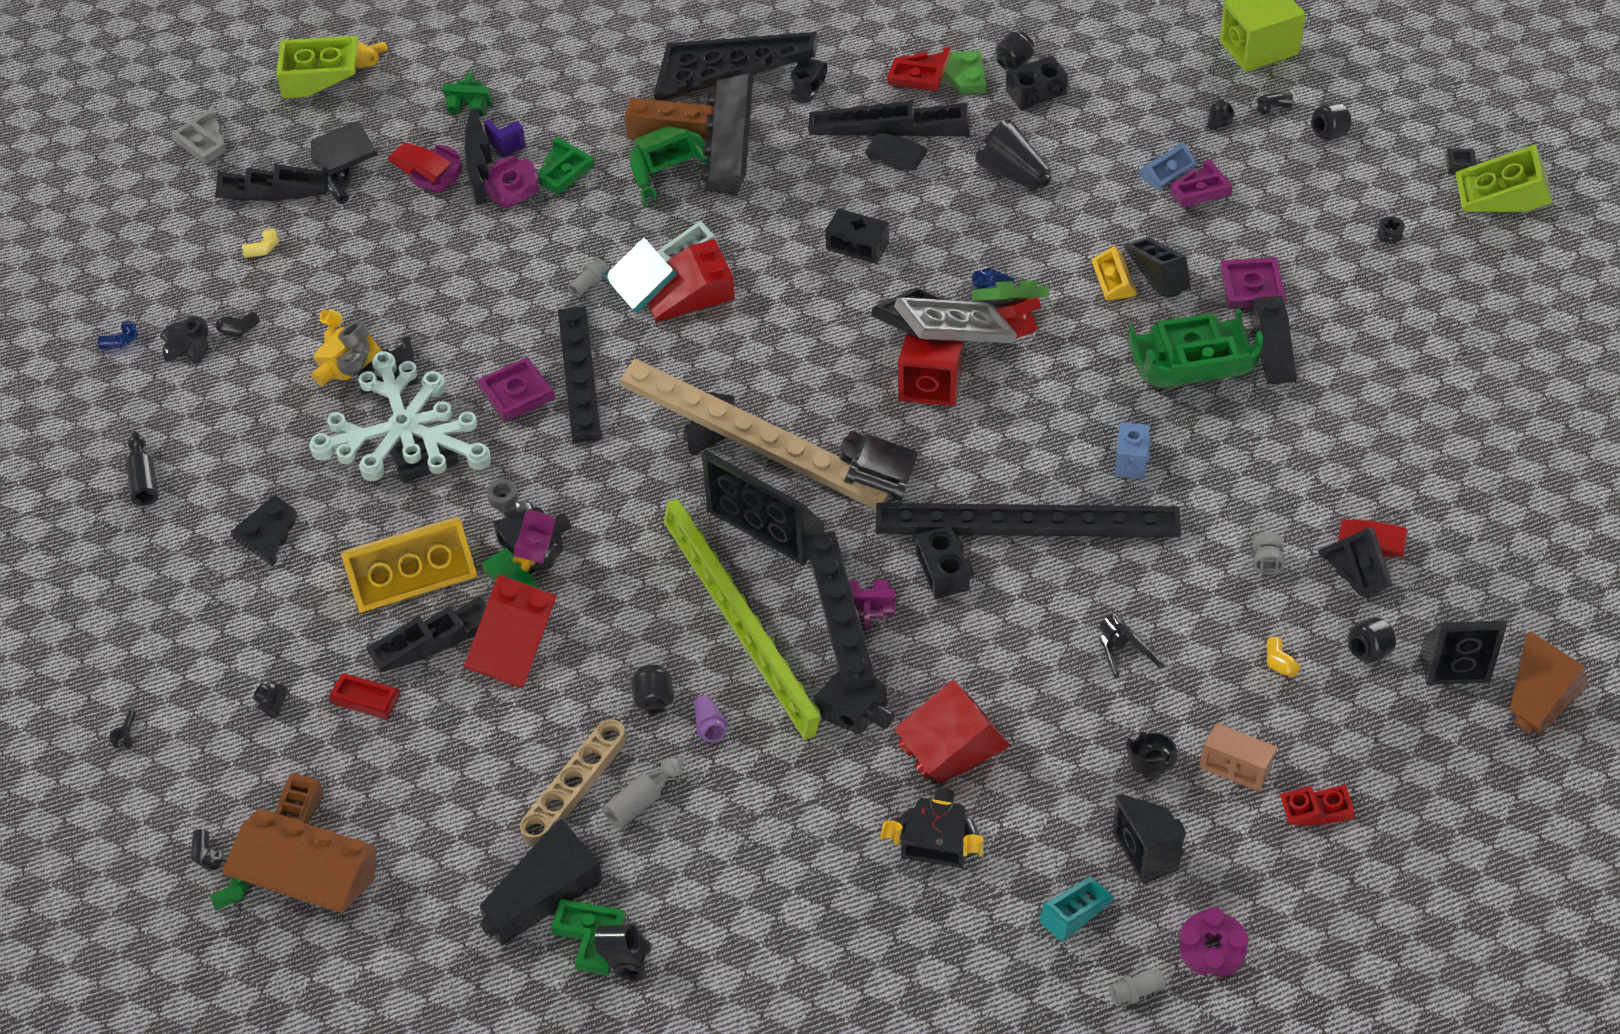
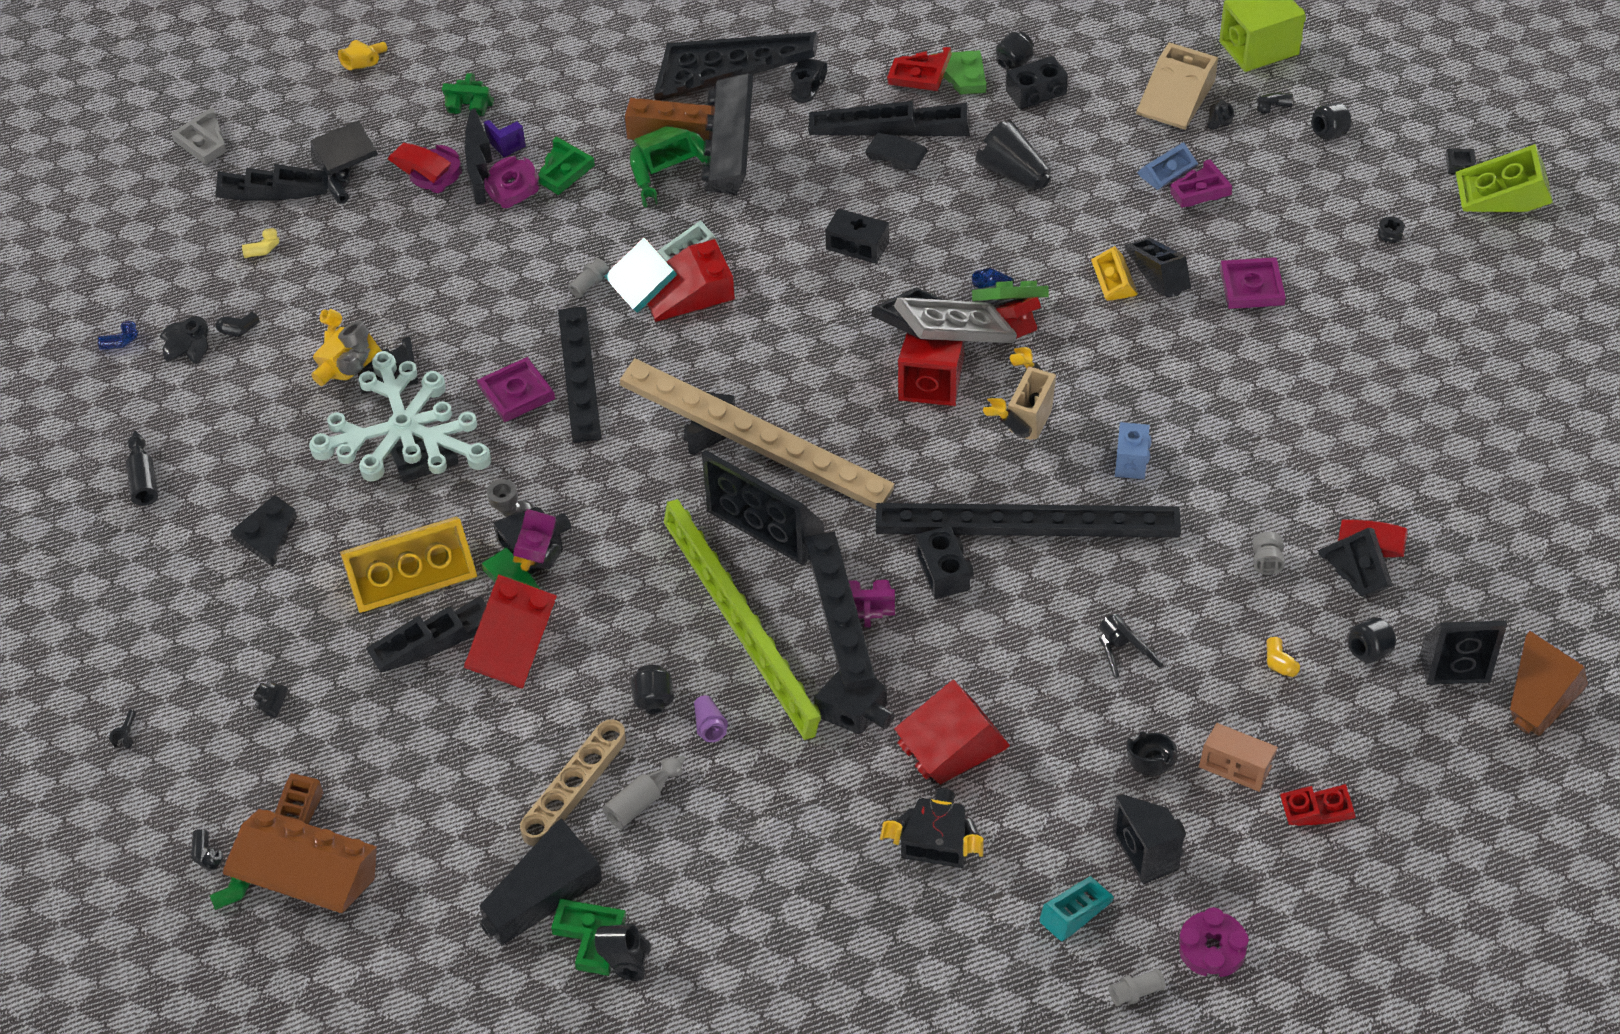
(315, 64): lime slope -> none
(364, 696): red tile -> none
(877, 460): black piece -> none
(1031, 400): none -> tan torso
(1178, 85): none -> tan slope
(1193, 350): green piece -> none
(1276, 355): black slope -> none

